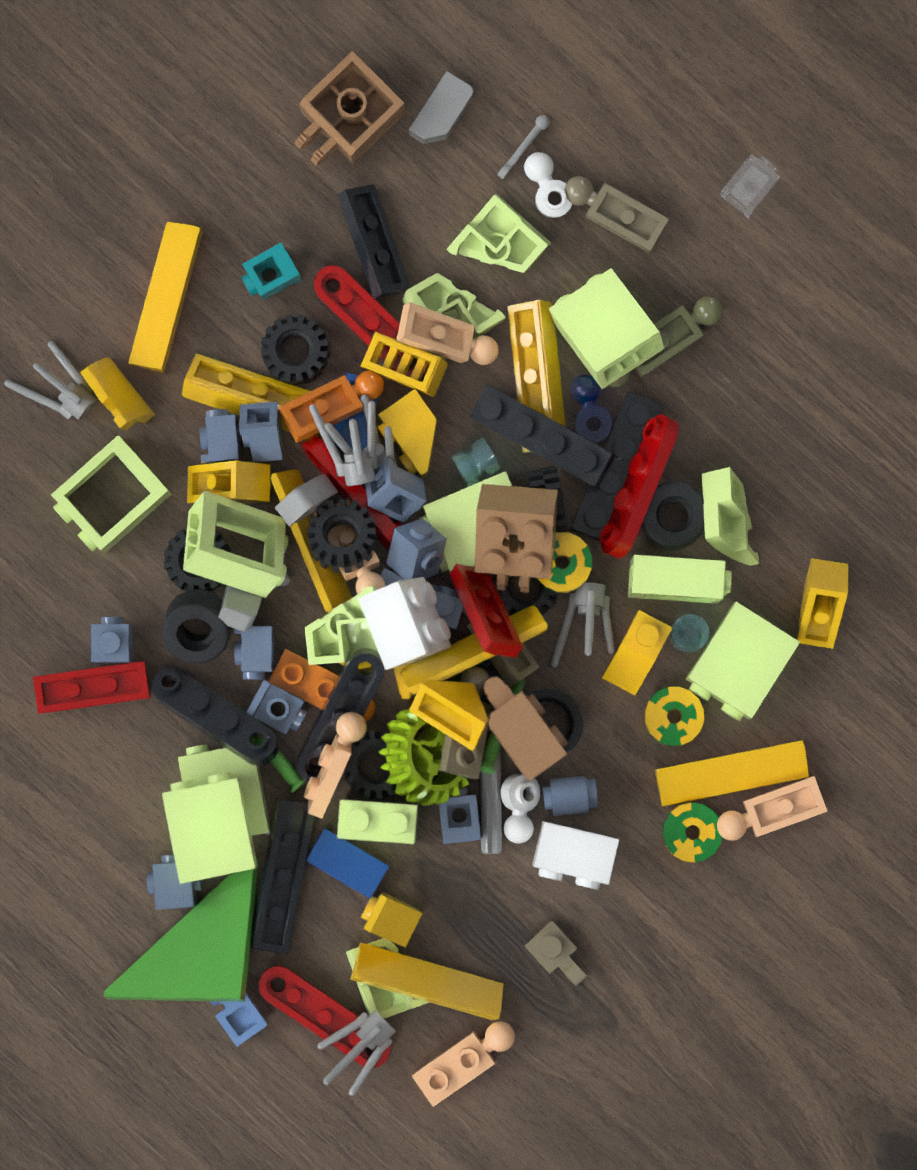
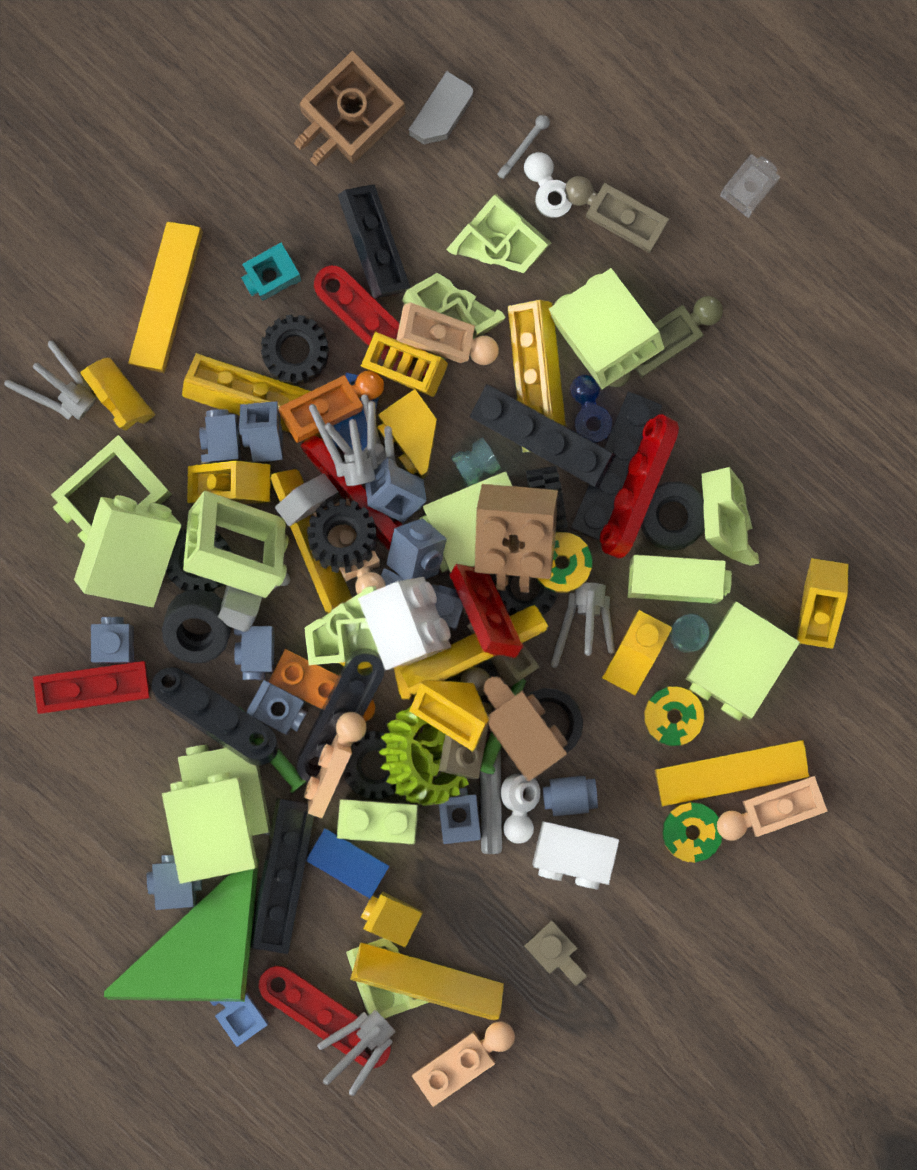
(127, 551): none -> yellowish green brick

